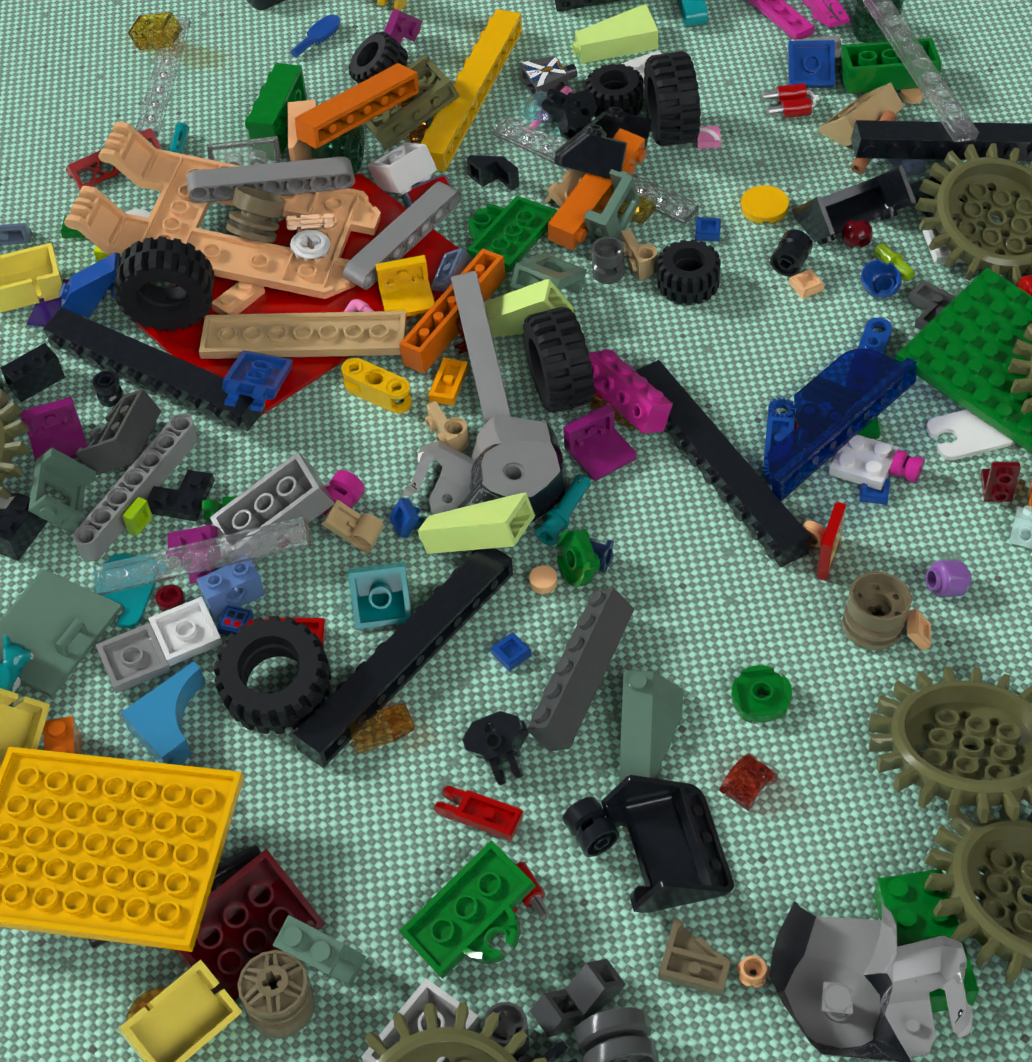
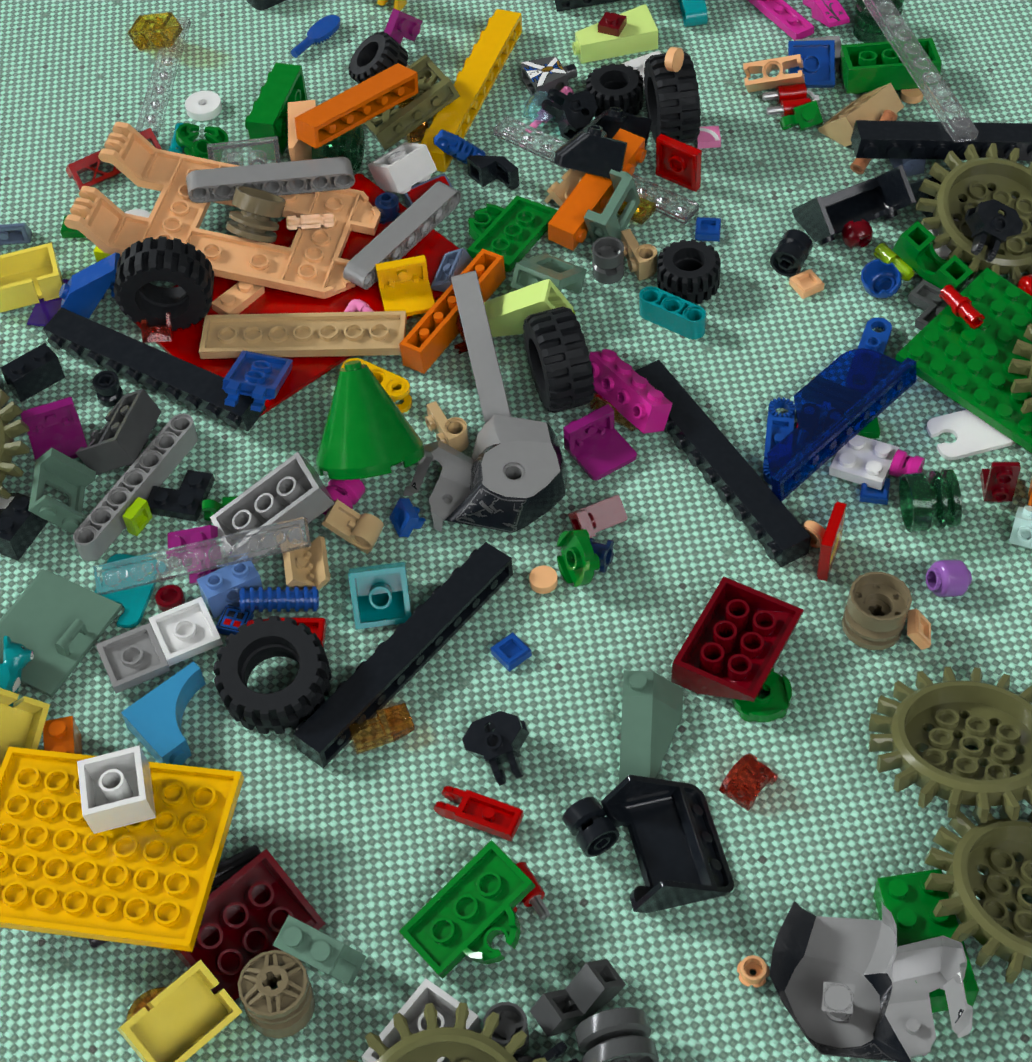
(116, 789): none -> white brick
(157, 333): none -> clear red piece
(186, 136): none -> green animal
(203, 105): none -> white piece
(278, 599): none -> blue piece
(307, 566): none -> tan bracket
(316, 239): white gear -> none
(364, 429): none -> green cone
(388, 206): none -> dark blue brick
(448, 381): light orange plate -> none
(456, 146): none -> blue hinge
(478, 526): yellowish green slope -> none
(558, 517): teal pin -> none
(580, 670): dark grey brick -> none
(599, 515): none -> bracket
(612, 24): none -> dark red plate
(672, 312): none -> teal beam
(674, 59): none -> light nougat tile
(678, 162): none -> red tile
(693, 963): dark tan wing -> none
(735, 642): none -> dark red slope
(764, 204): yellow tile -> none
(769, 65): none -> light nougat piece
(805, 116): none -> green plate
(917, 251): none -> green arch
(930, 500): none -> clear green wheel
(961, 306): none -> red pin
(991, 227): none -> black hinge

